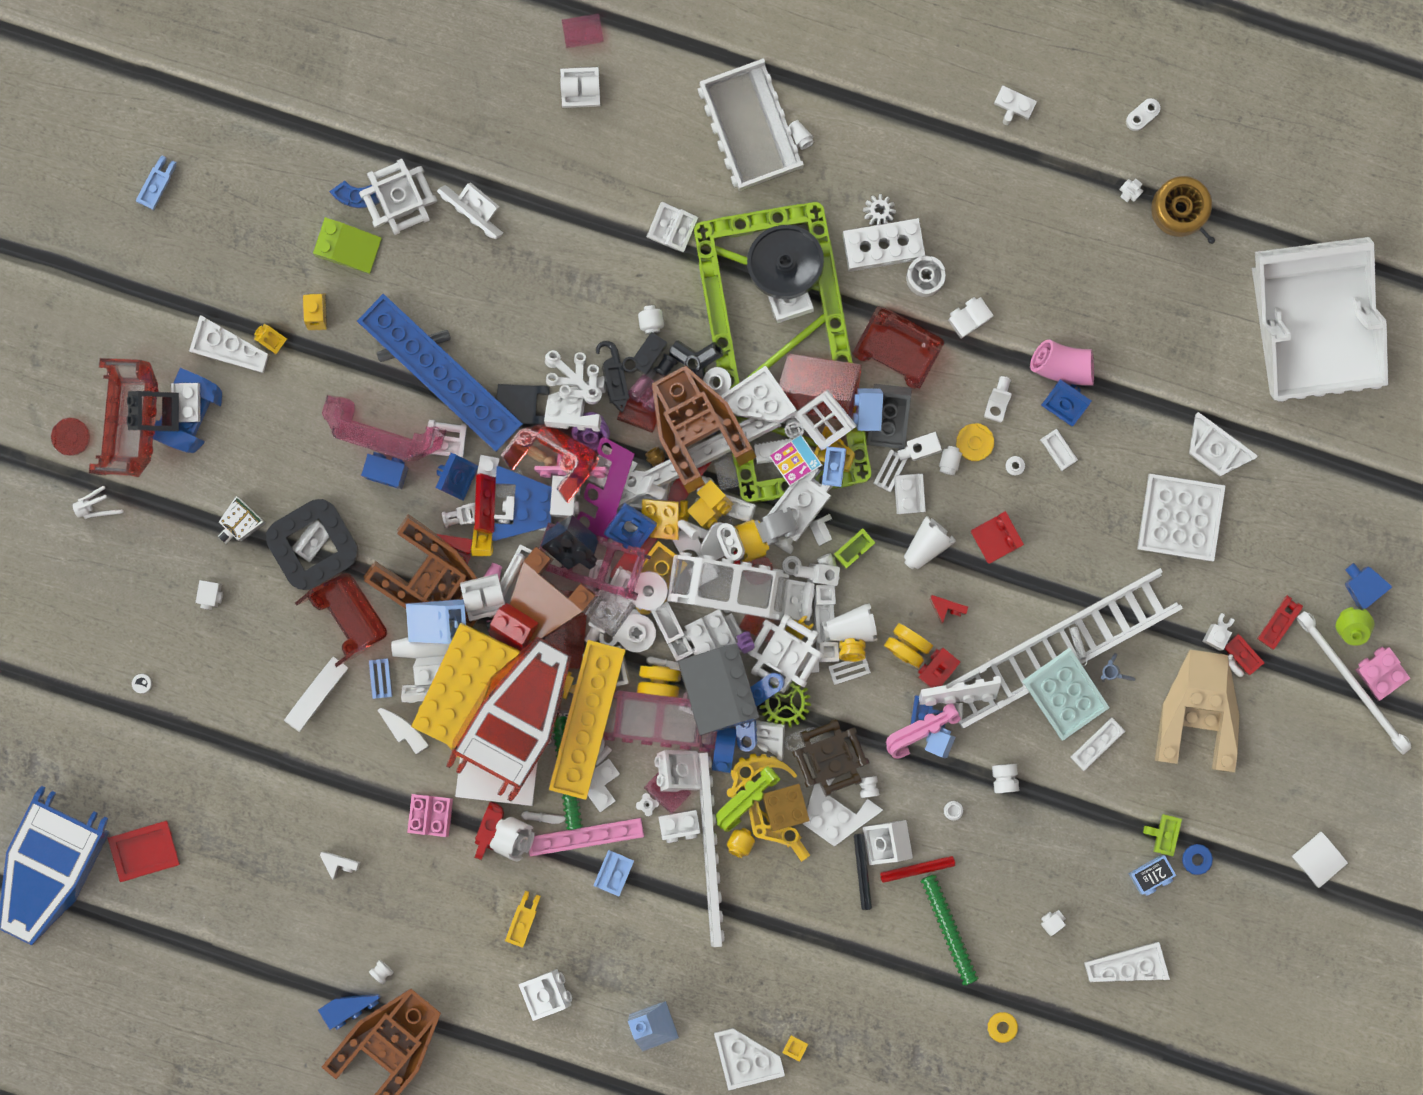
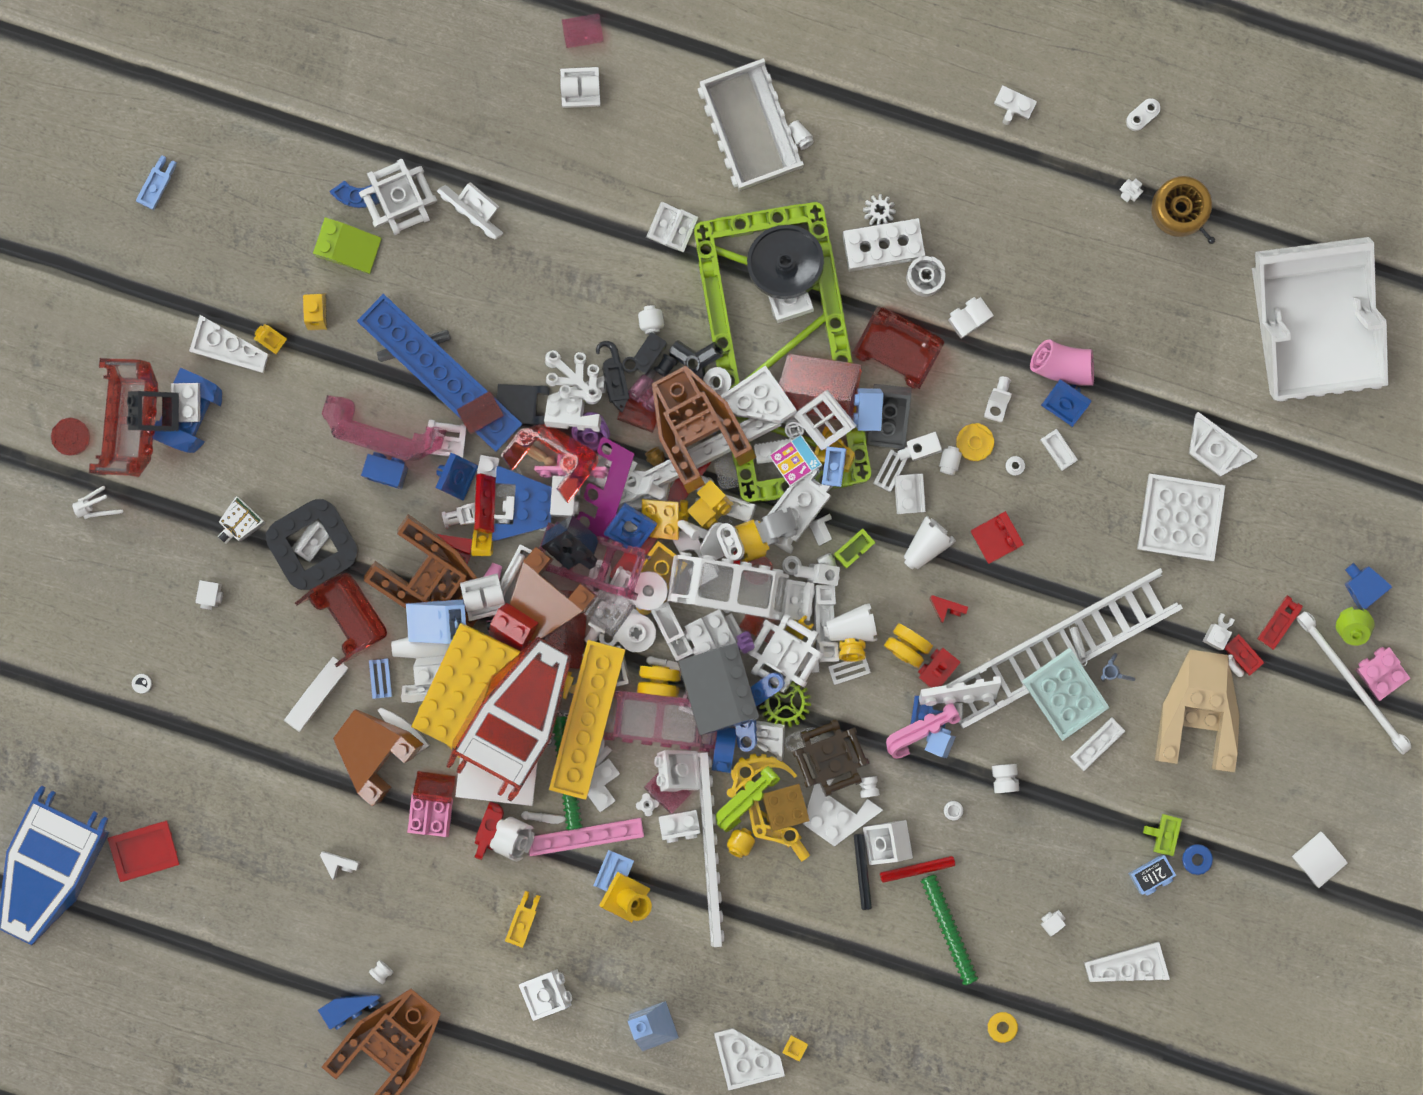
(366, 746): none -> dark orange wedge
(434, 787): none -> clear red plate
(480, 412): none -> clear red plate
(627, 899): none -> yellow plant

